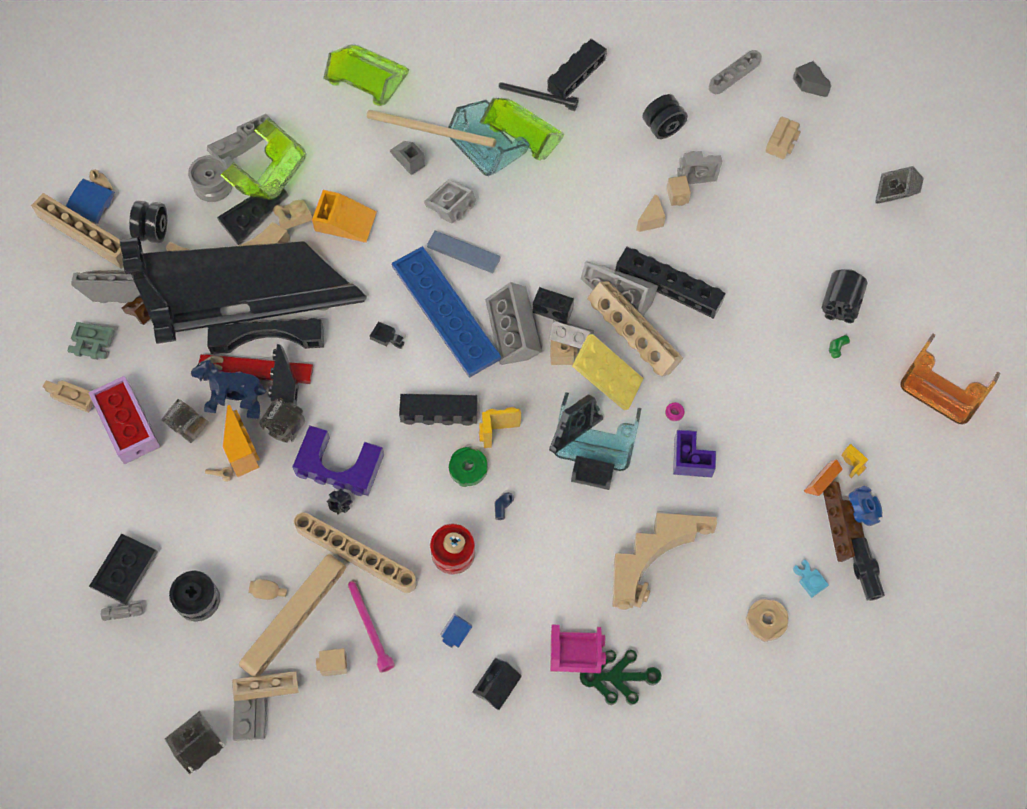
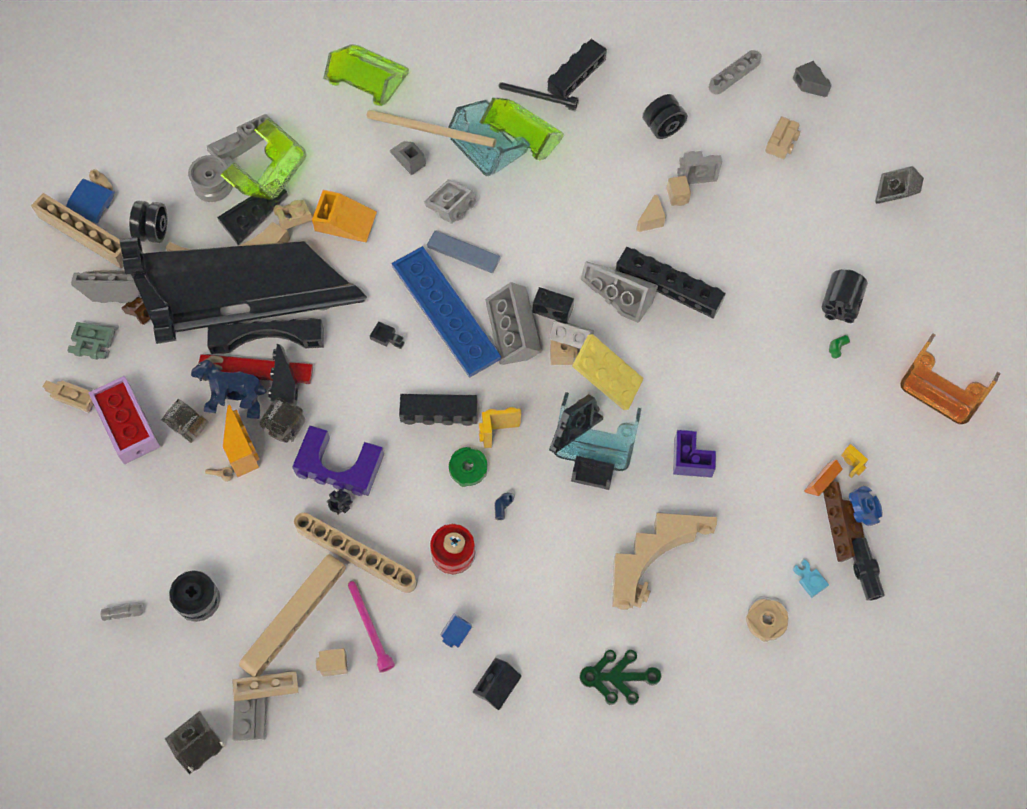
(123, 569): black plate -> none
(266, 589): tan plant -> none
(577, 651): dark pink panel -> none
(643, 329): tan brick -> none
(674, 407): dark pink plate -> none

